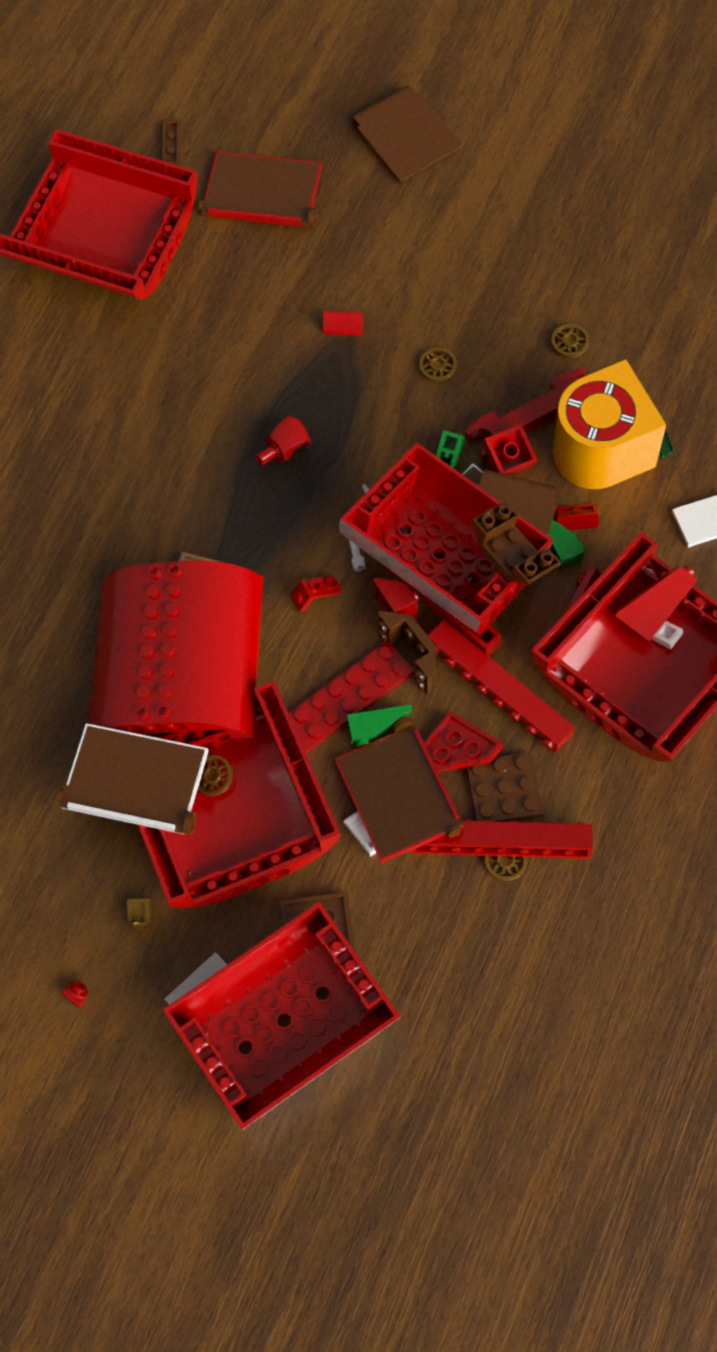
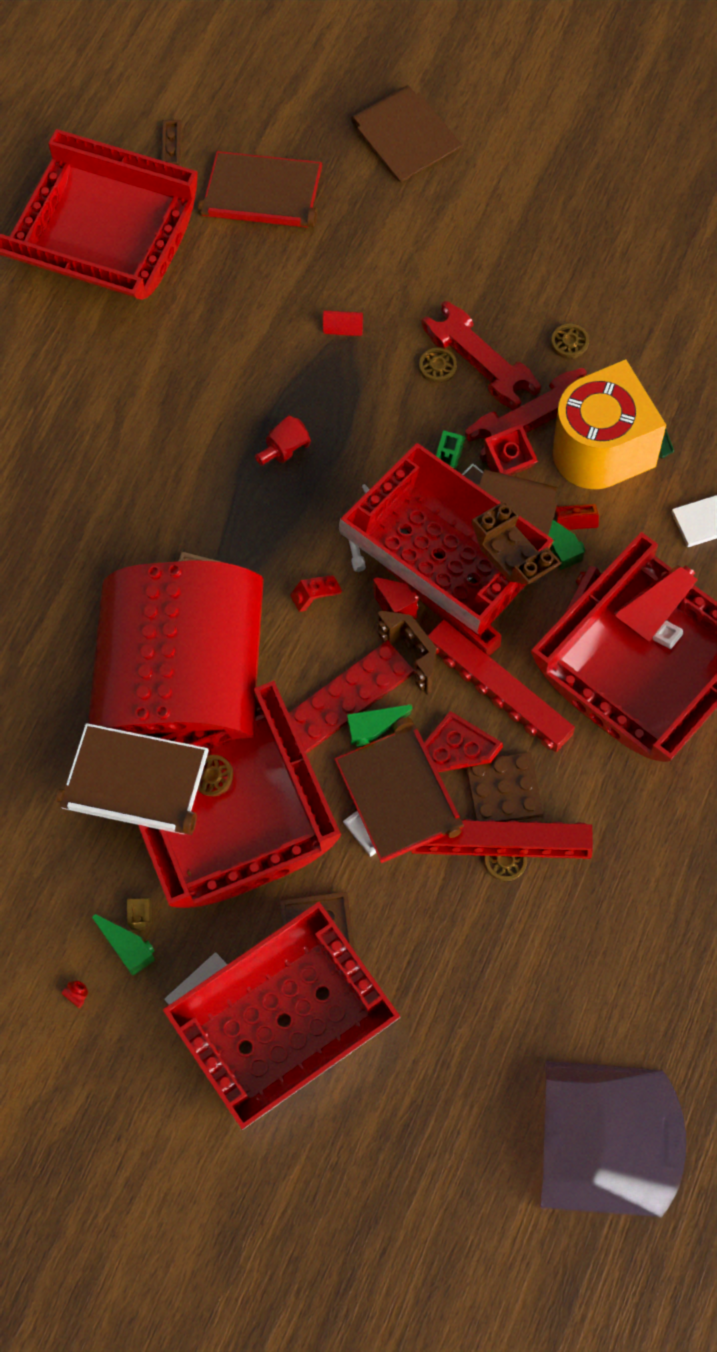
(127, 945): none -> green slope
(503, 377): none -> red piece
(611, 1140): none -> clear purple windscreen

